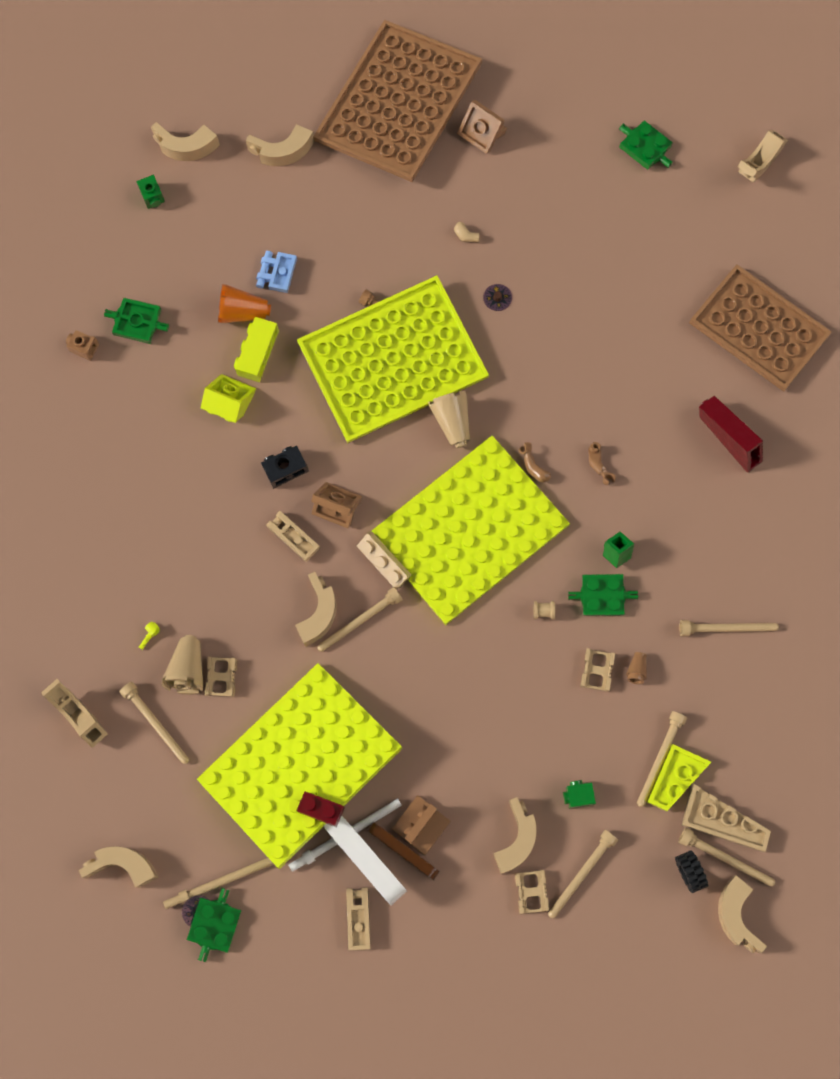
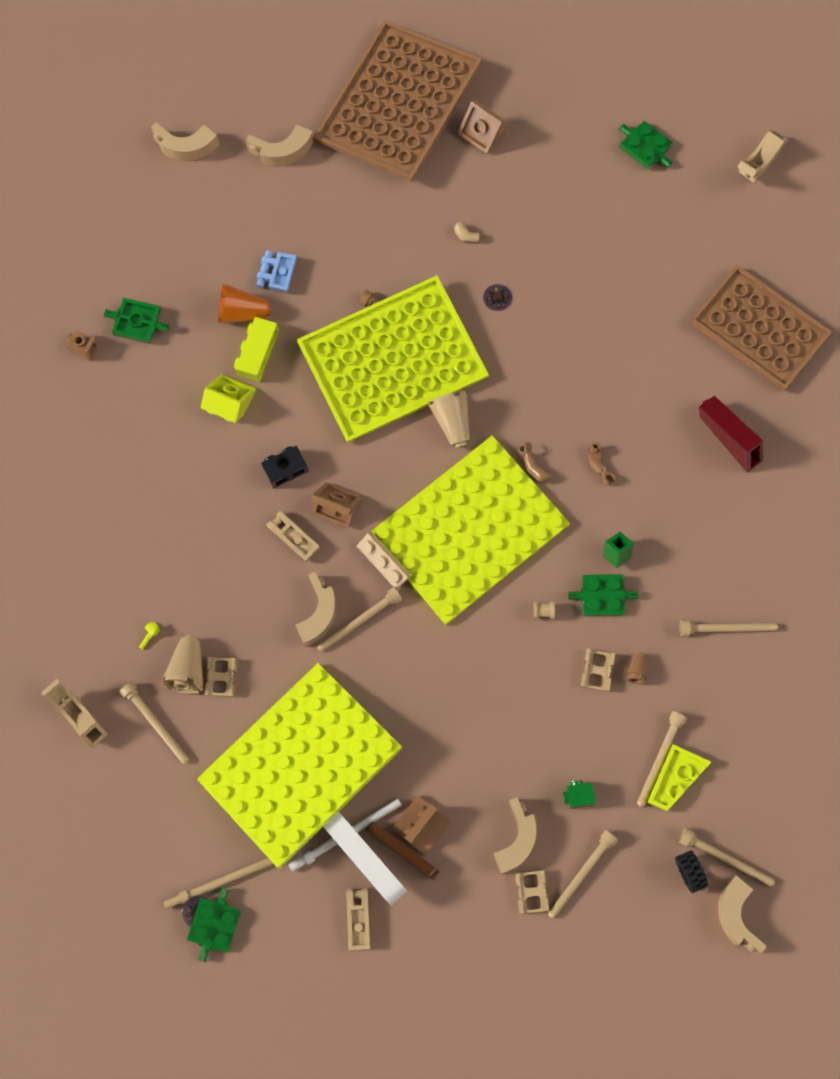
(134, 863): tan arch -> none
(150, 191): green brick -> none
(320, 809): dark red plate -> none
(717, 819): tan wing -> none

